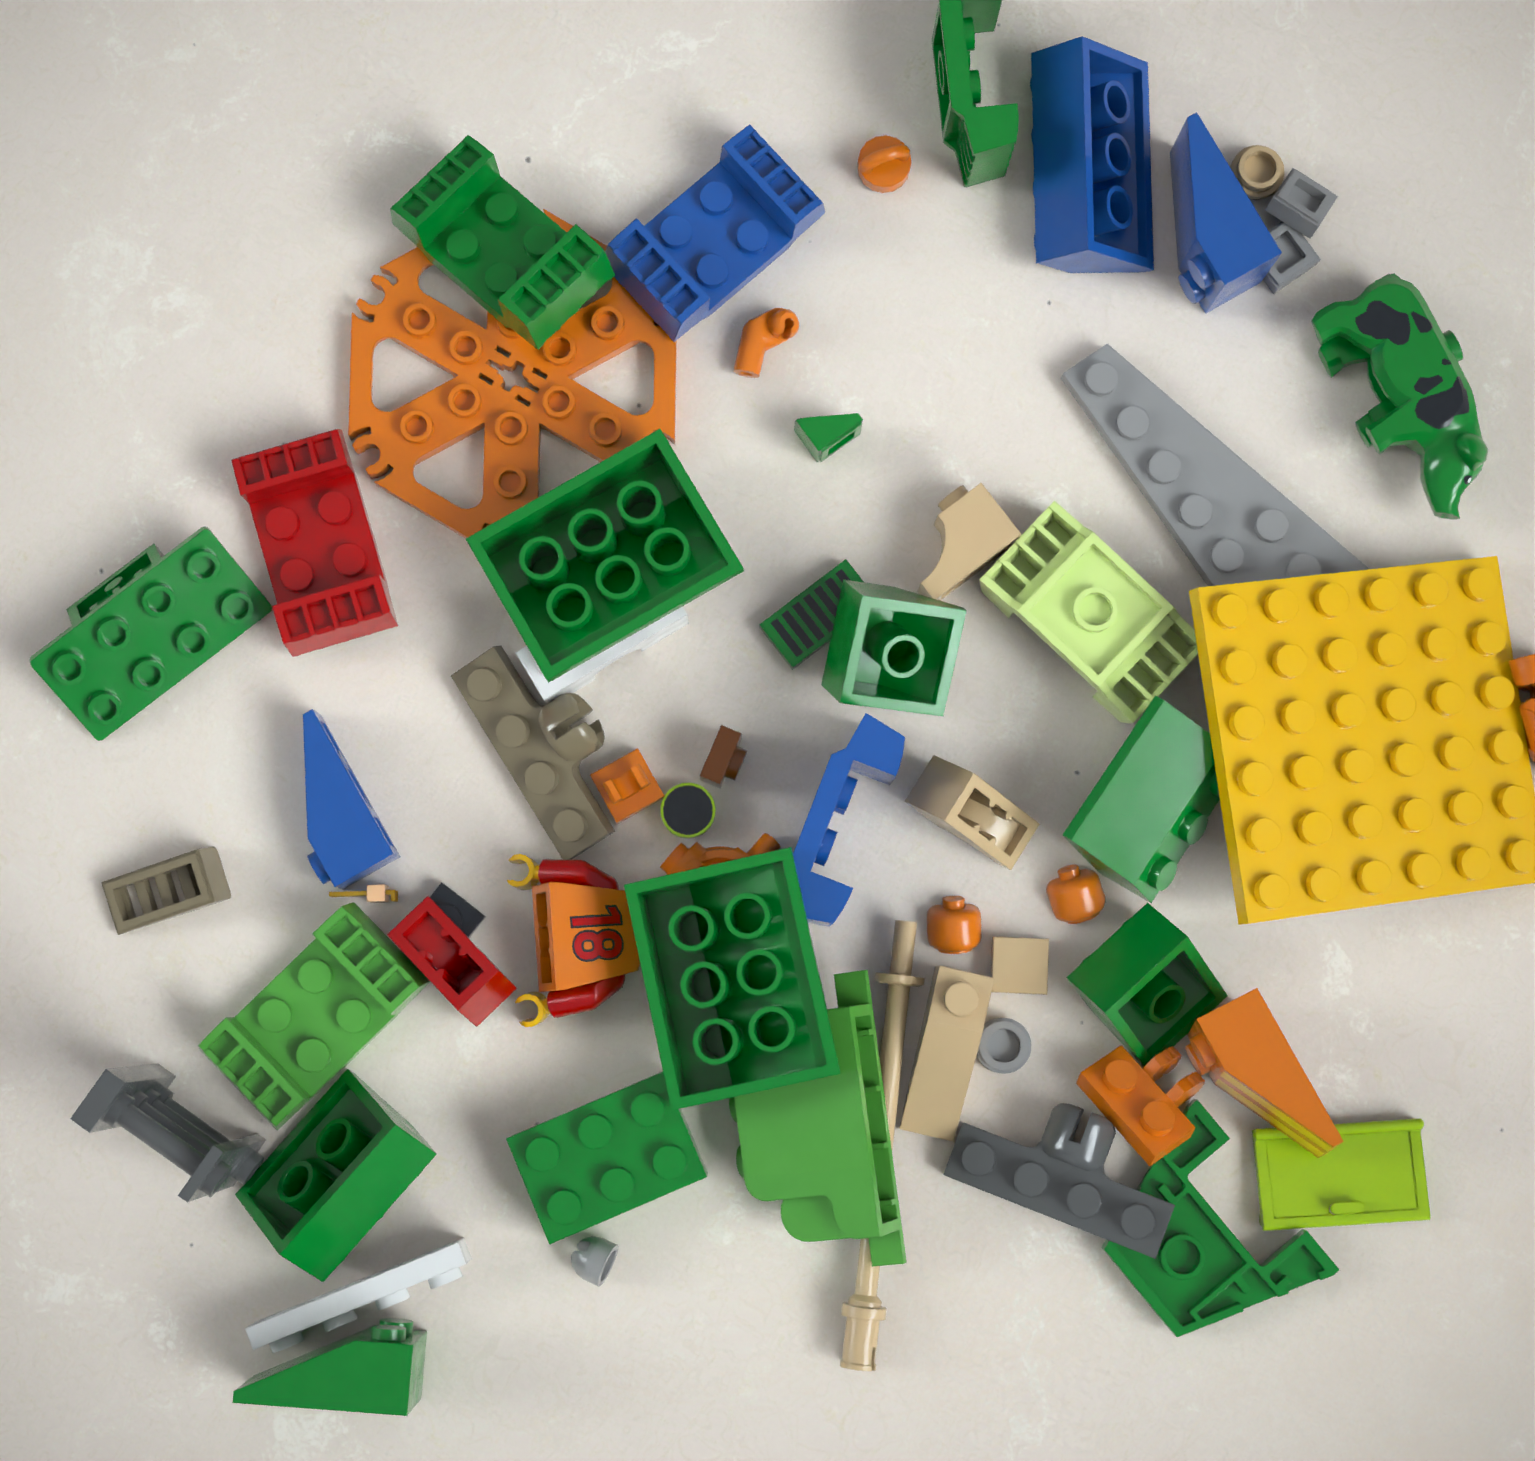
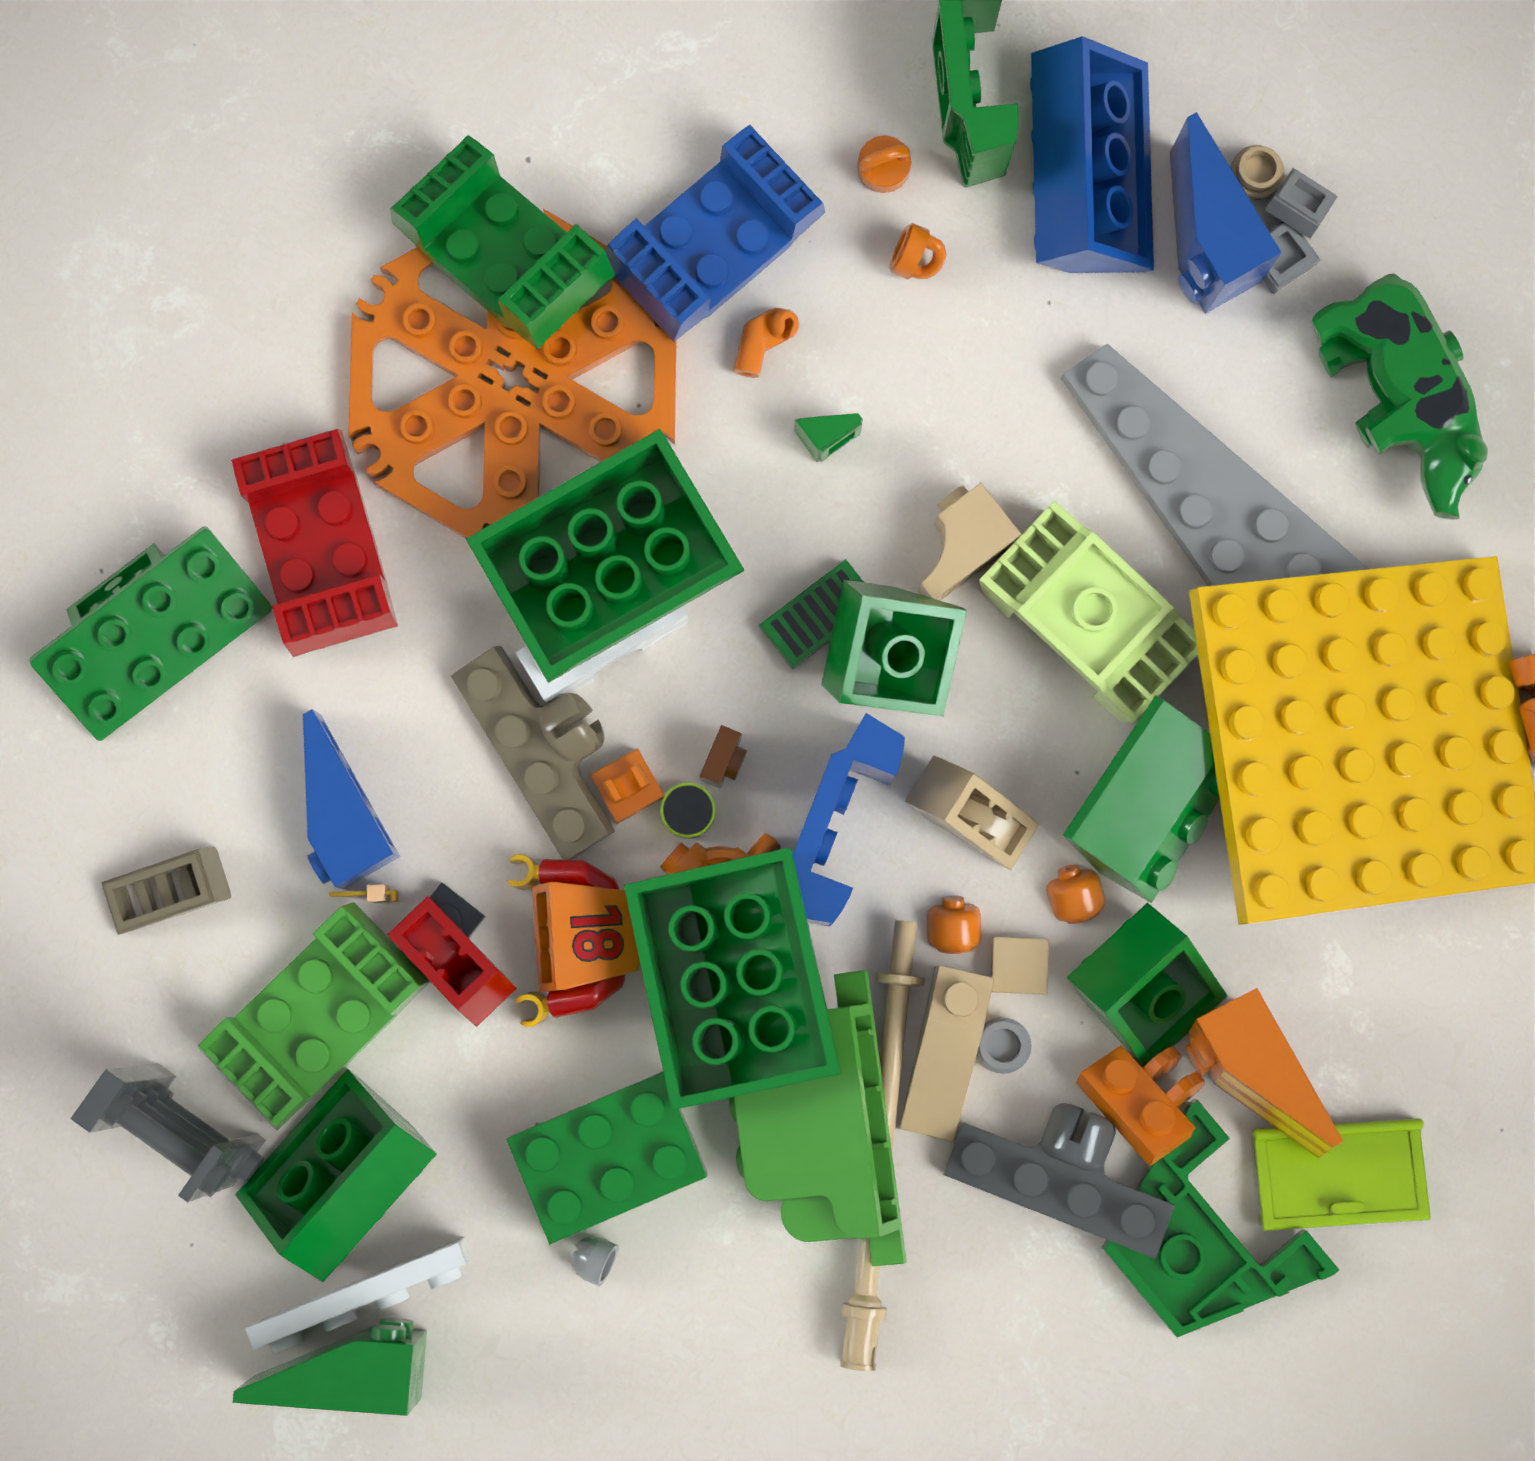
(910, 251): none -> orange tile

